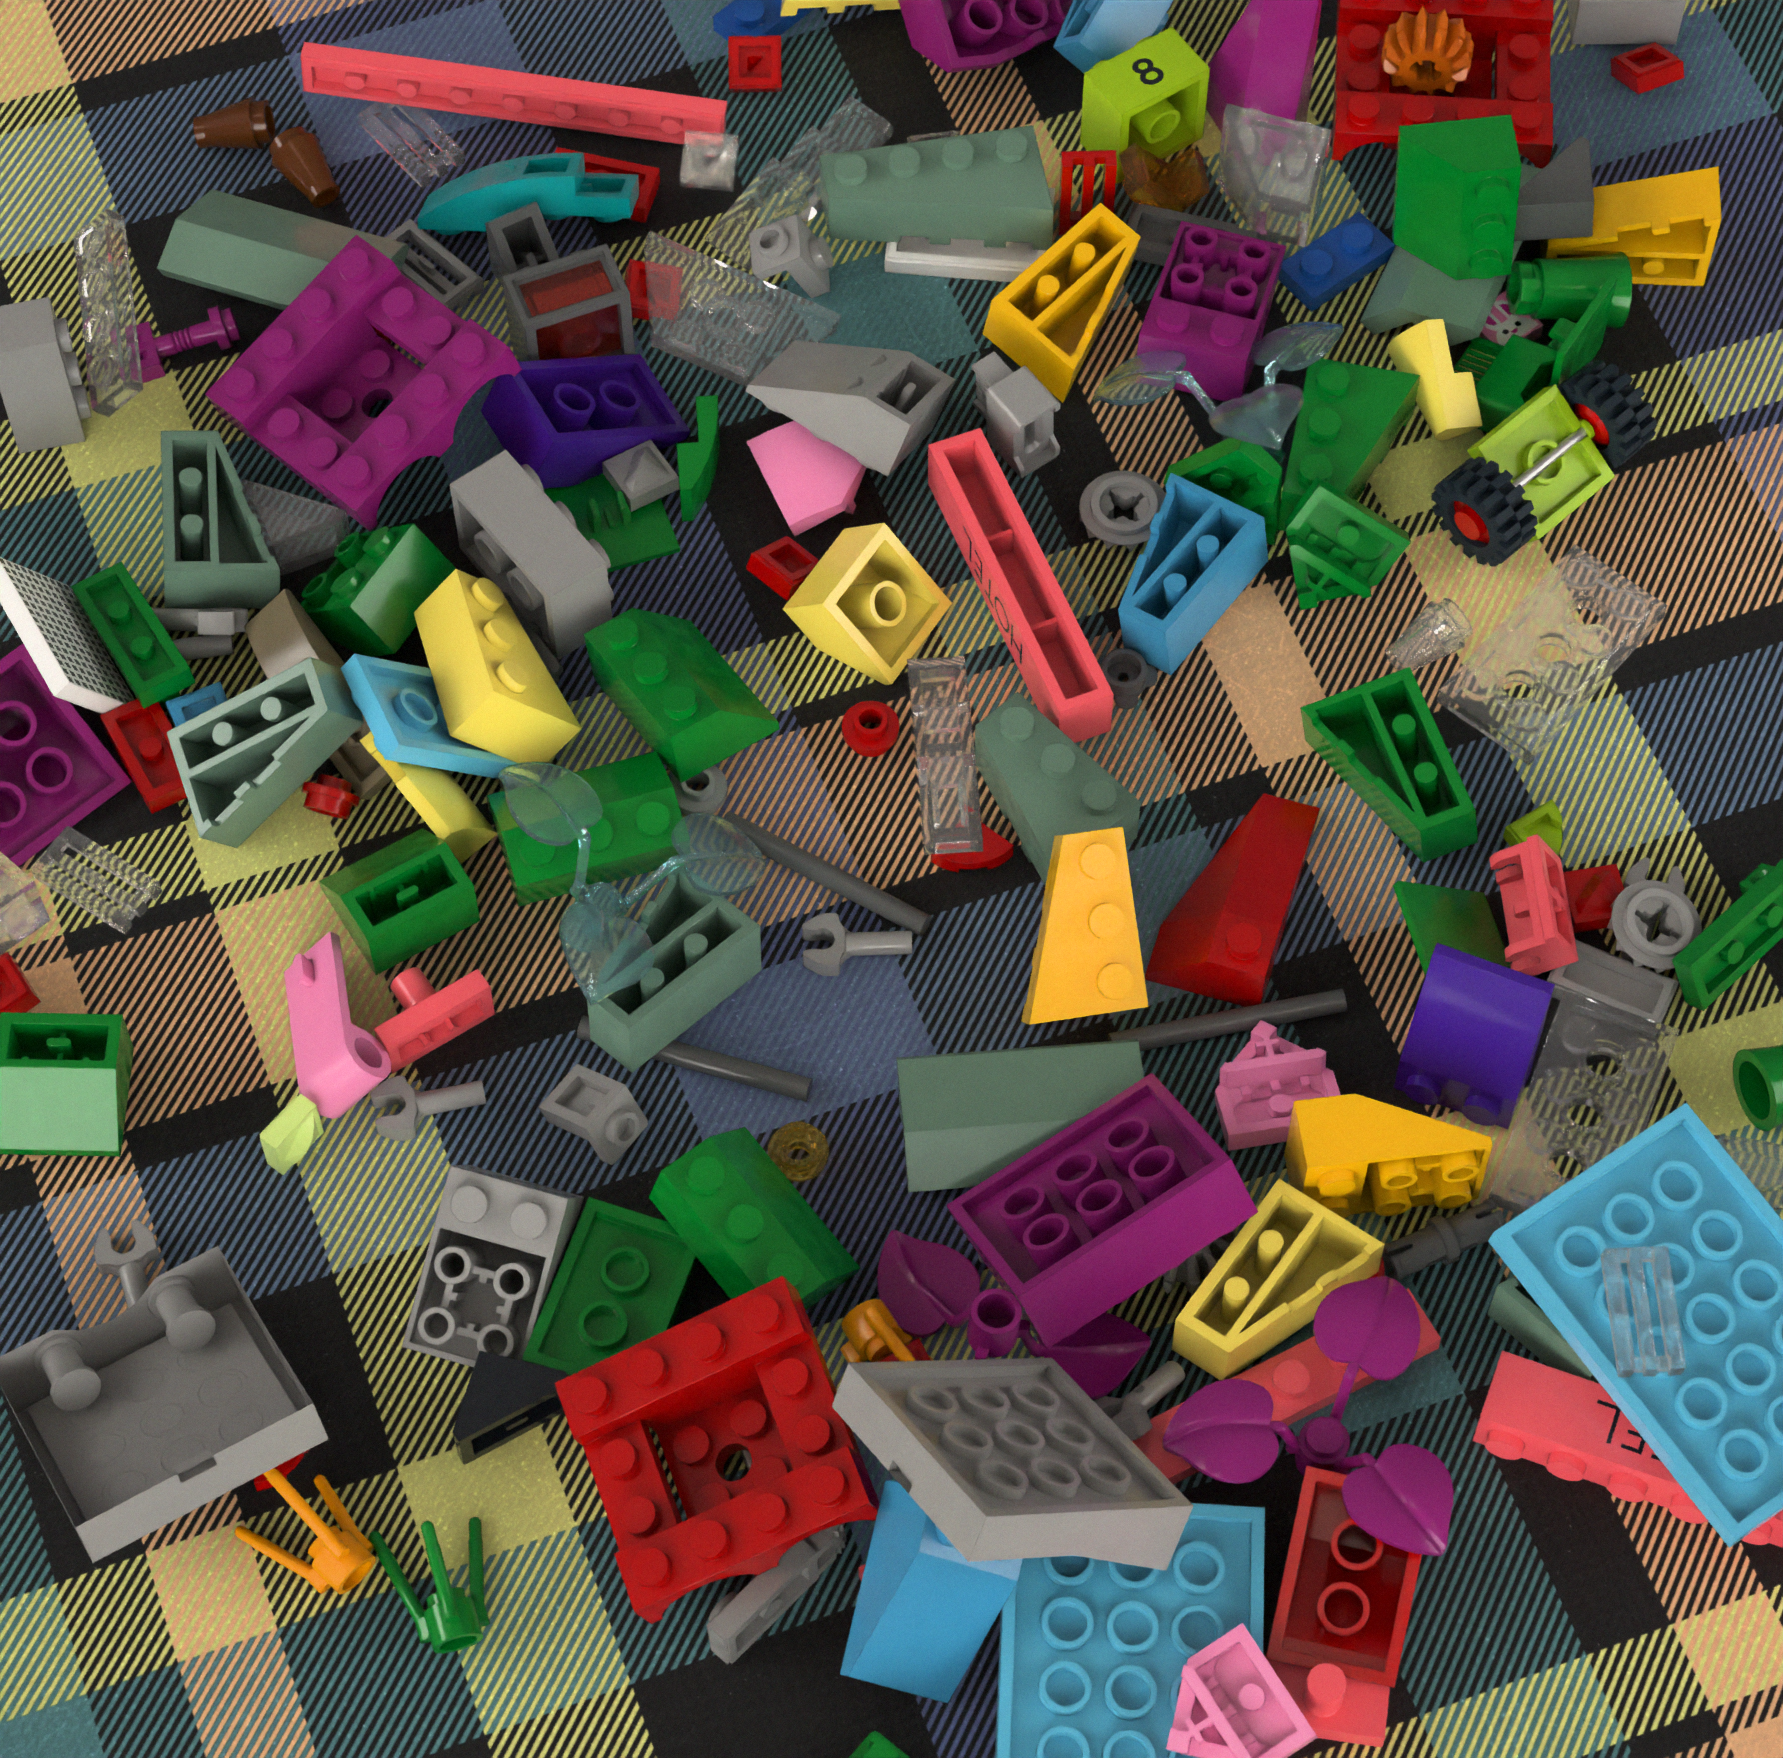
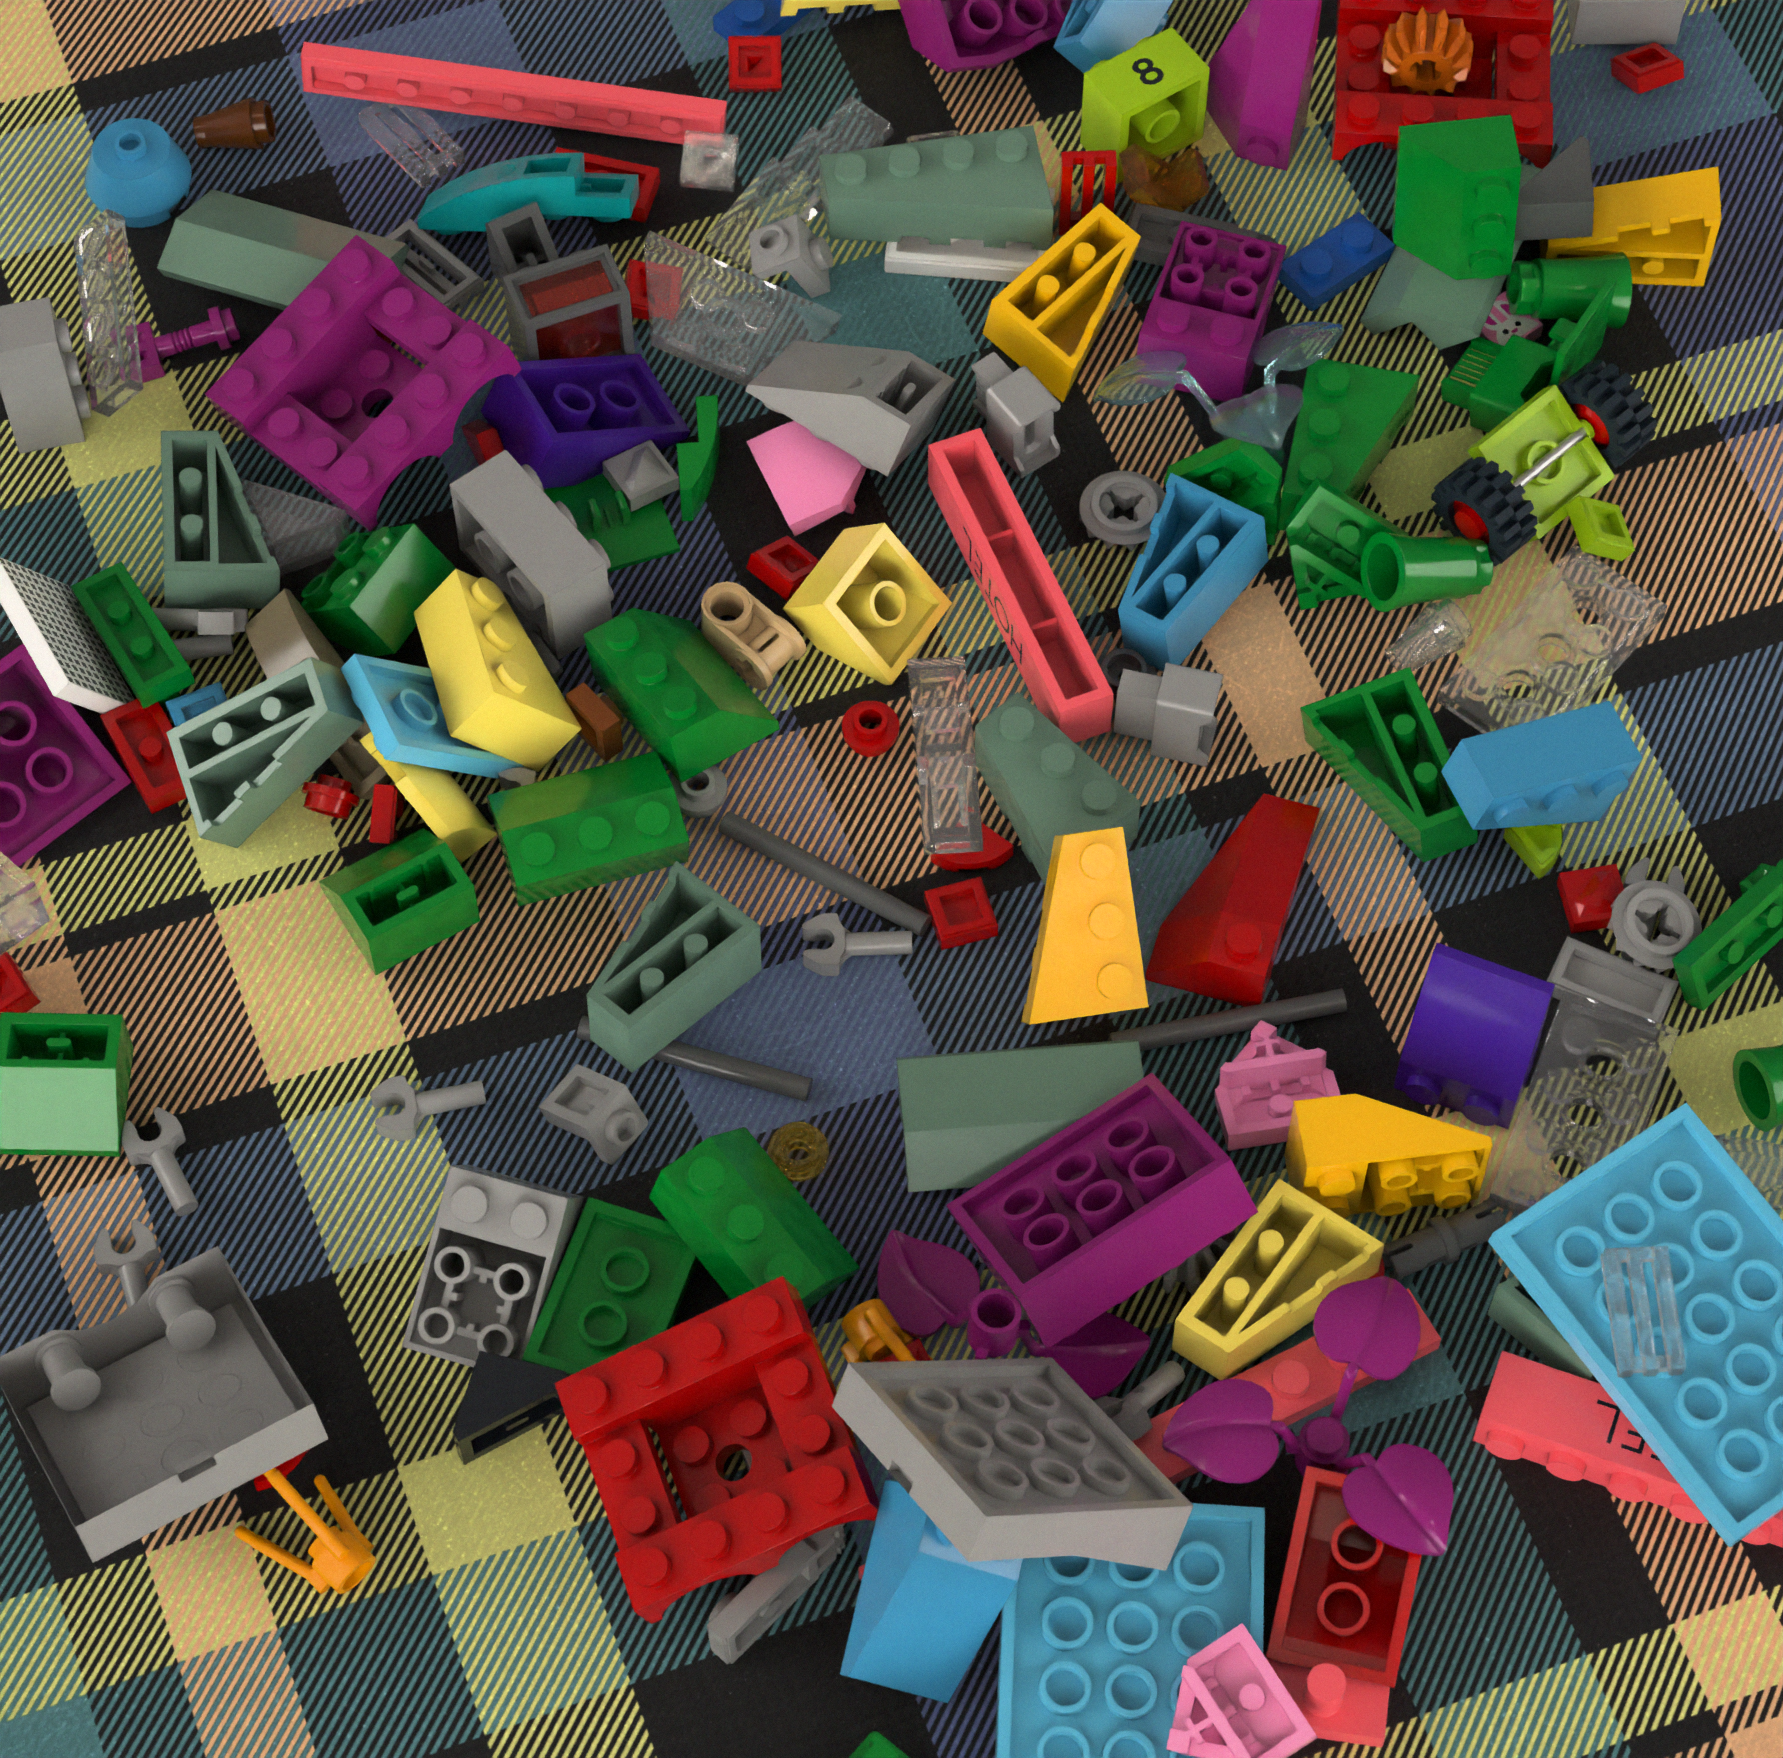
(131, 904): clear tile -> none
(137, 172): none -> dark azure cone
(161, 1156): none -> light grey bar
(291, 1134): yellowish green tile -> none
(303, 164): reddish brown cone -> none
(331, 1055): bright pink door -> none
(386, 807): none -> red tile
(432, 1016): coral tile -> none
(451, 1618): green plant -> none
(482, 440): none -> red tile
(597, 940): clear light blue plant -> none
(598, 719): none -> dark orange plate
(755, 641): none -> tan piece
(961, 913): none -> red tile
(1170, 711): none -> light grey piece
(1273, 171): clear slope -> none
(1422, 569): none -> green plant
(1444, 397): light yellow slope -> none
(1449, 918): green piece -> none
(1535, 907): coral hinge -> none
(1543, 770): none -> dark azure wedge
(1600, 528): none -> lime tile

